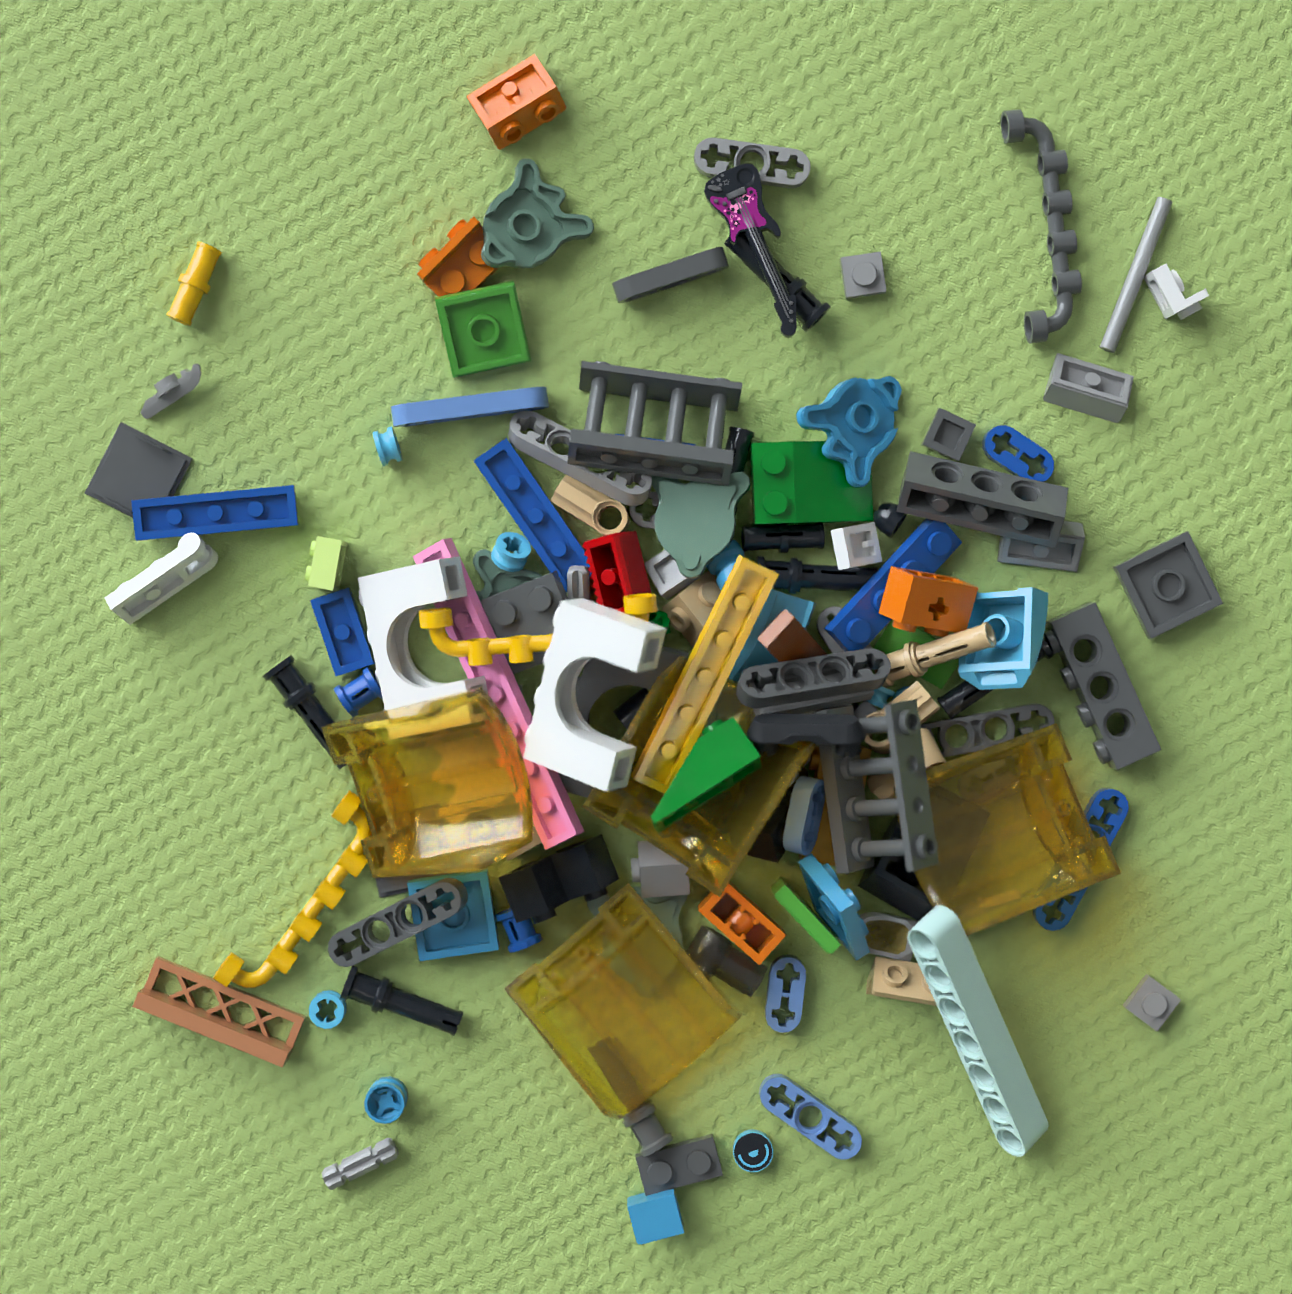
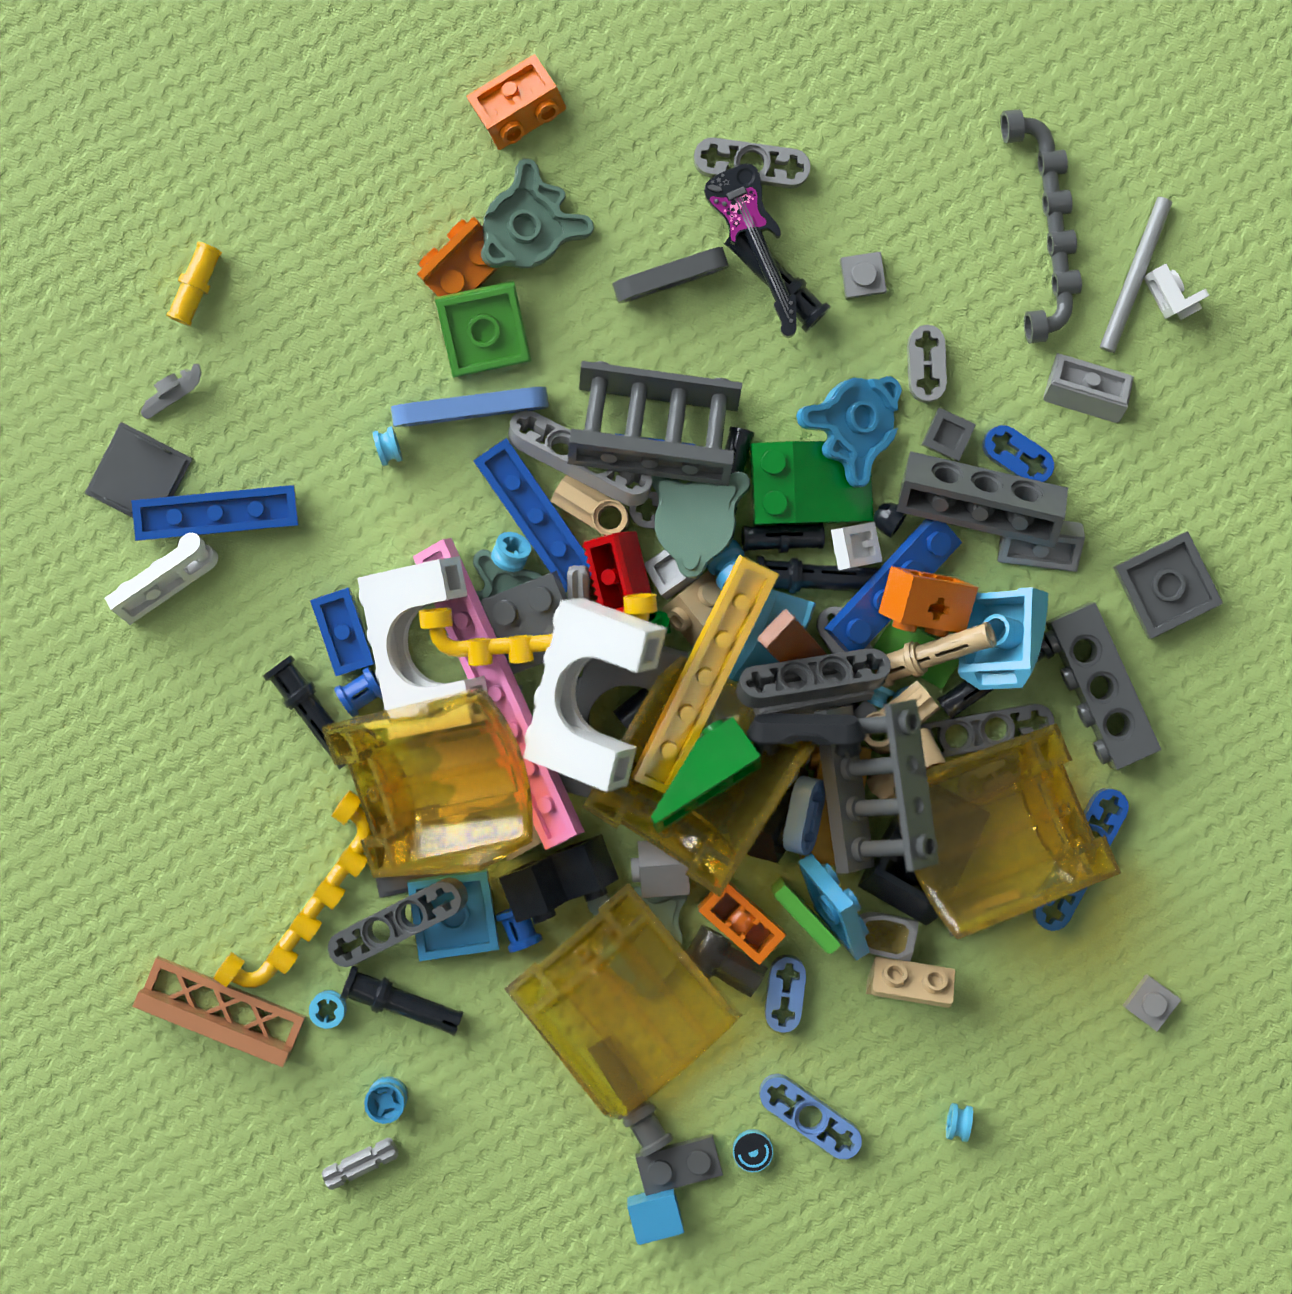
(326, 563): yellowish green piece -> none
(916, 363): none -> light grey beam
(959, 1122): none -> medium azure bush
(978, 1030): light aqua beam -> none

